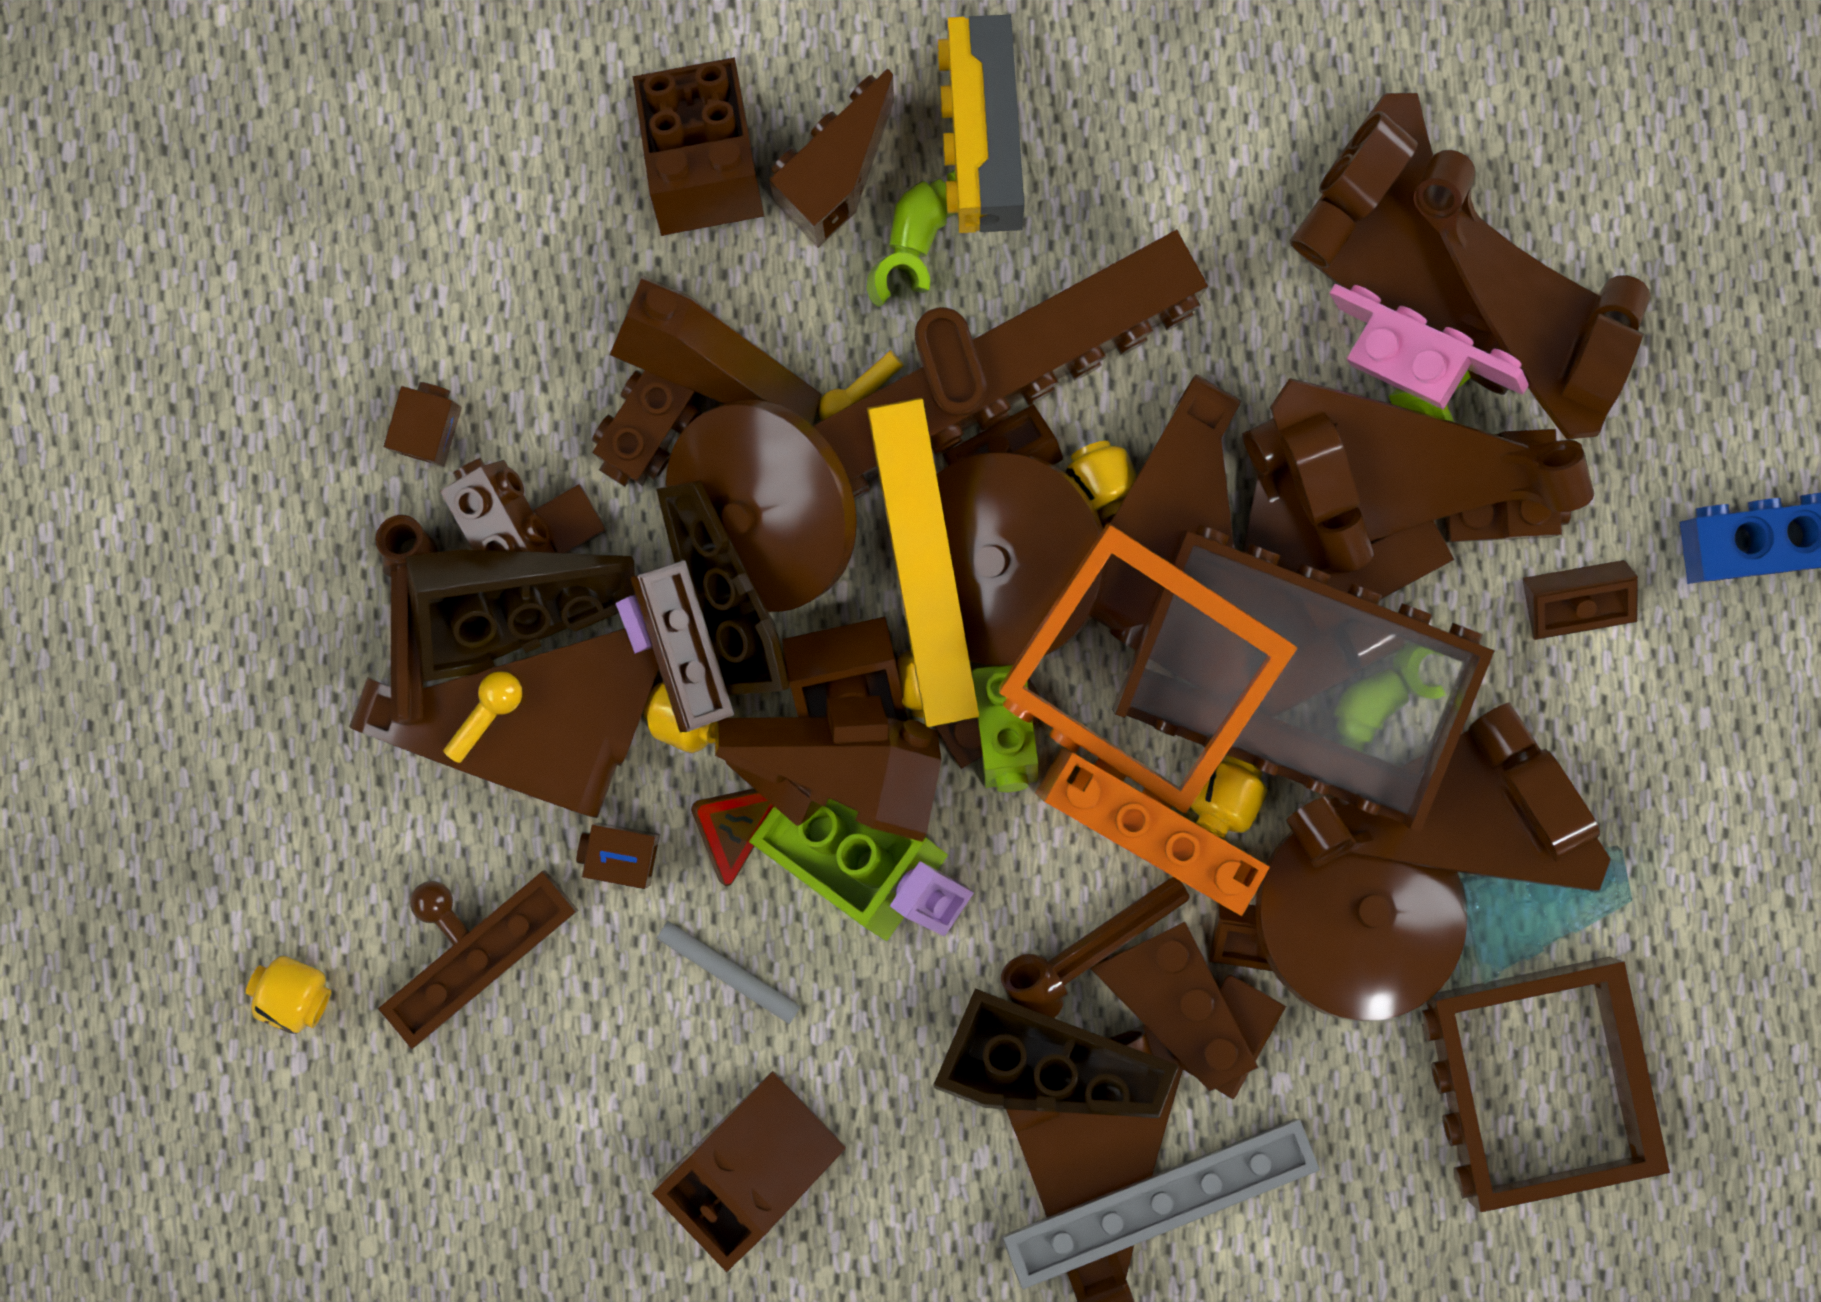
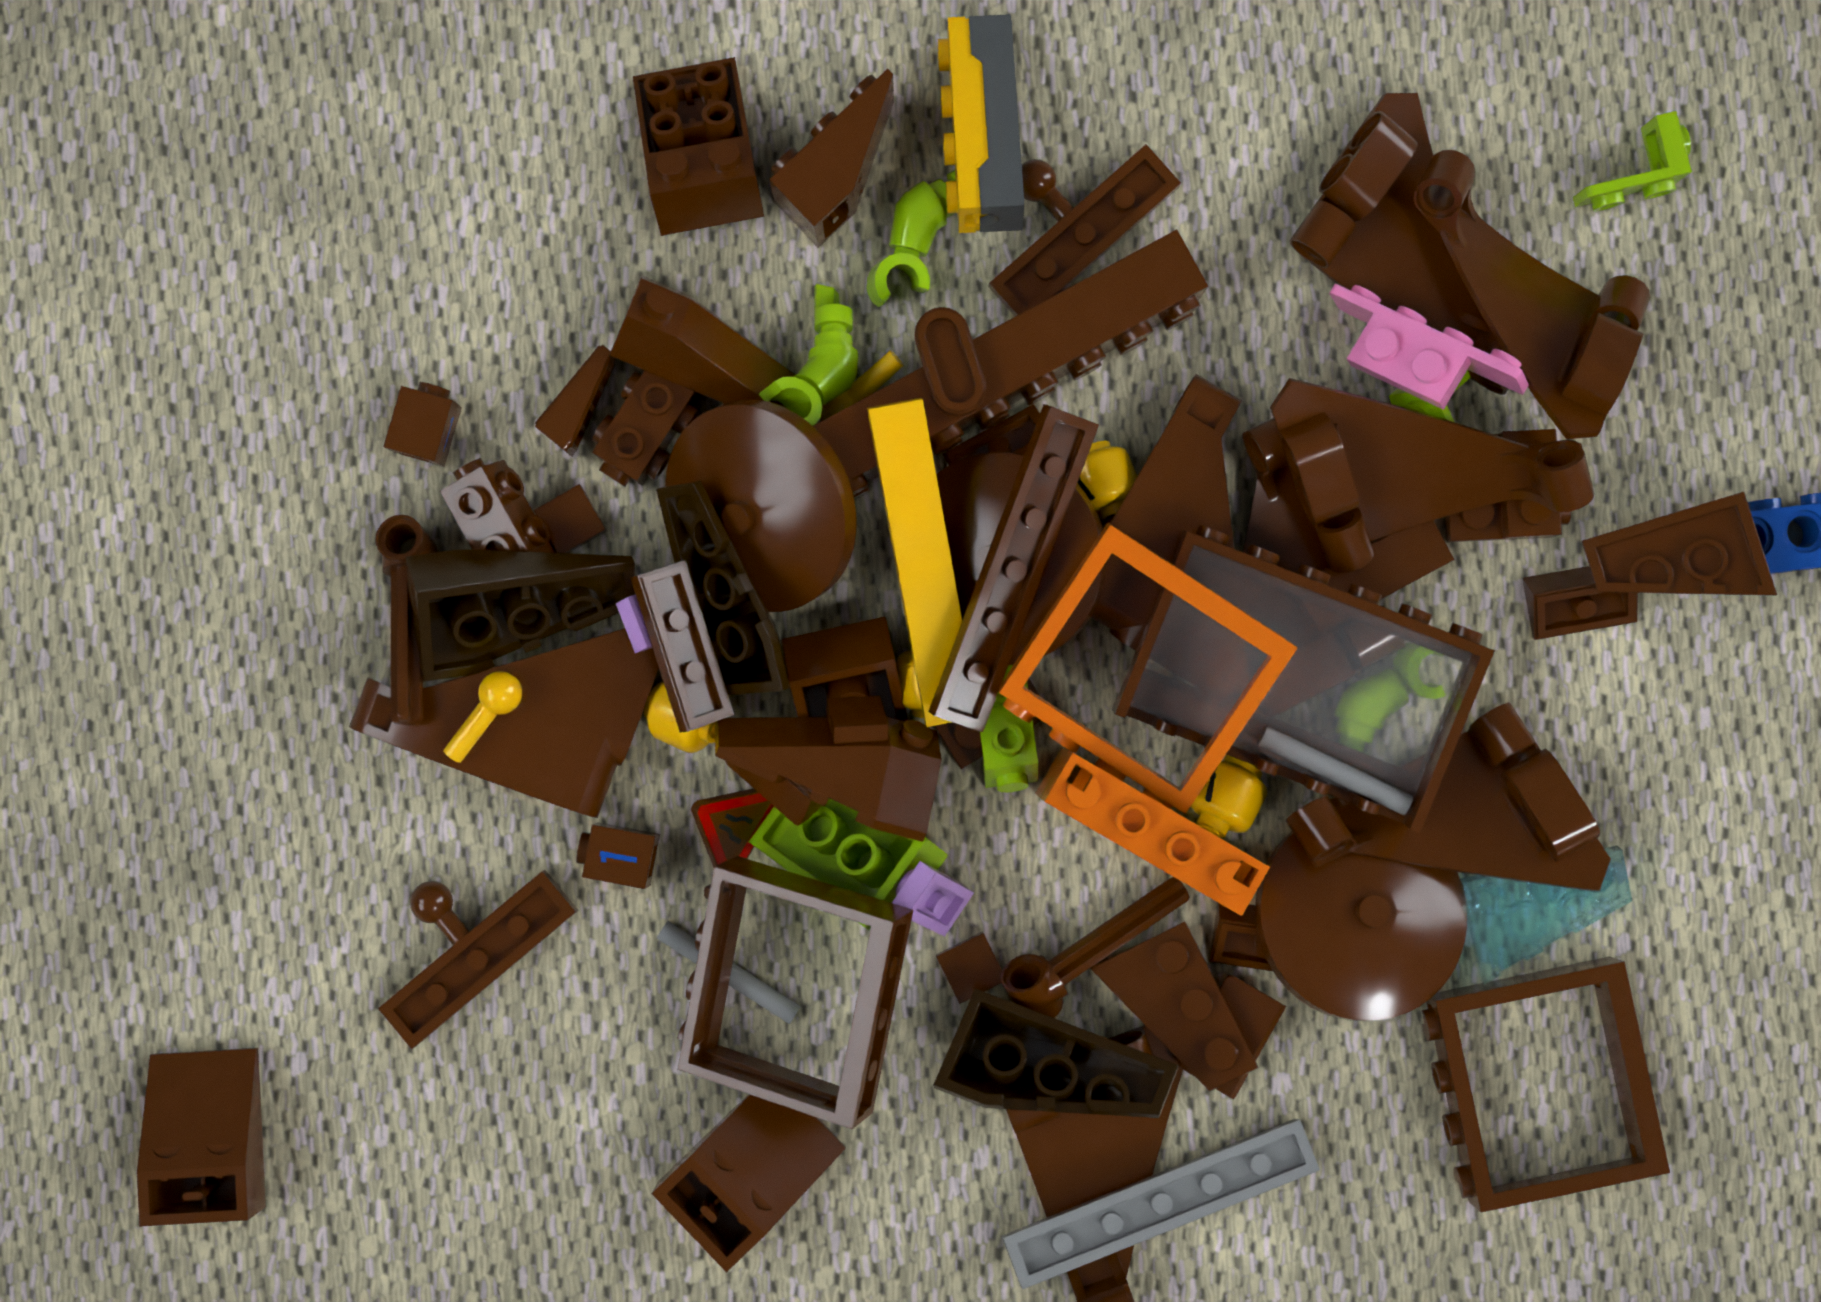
(201, 1139): none -> reddish brown slope
(288, 994): yellow head -> none
(574, 406): none -> reddish brown slope
(830, 363): none -> lime piece
(874, 1006): none -> reddish brown window
(970, 966): none -> reddish brown tile
(1013, 568): none -> reddish brown plate
(1082, 230): none -> reddish brown plate
(1335, 770): none -> light grey bar
(1667, 152): none -> lime bracket
(1684, 552): none -> reddish brown wing

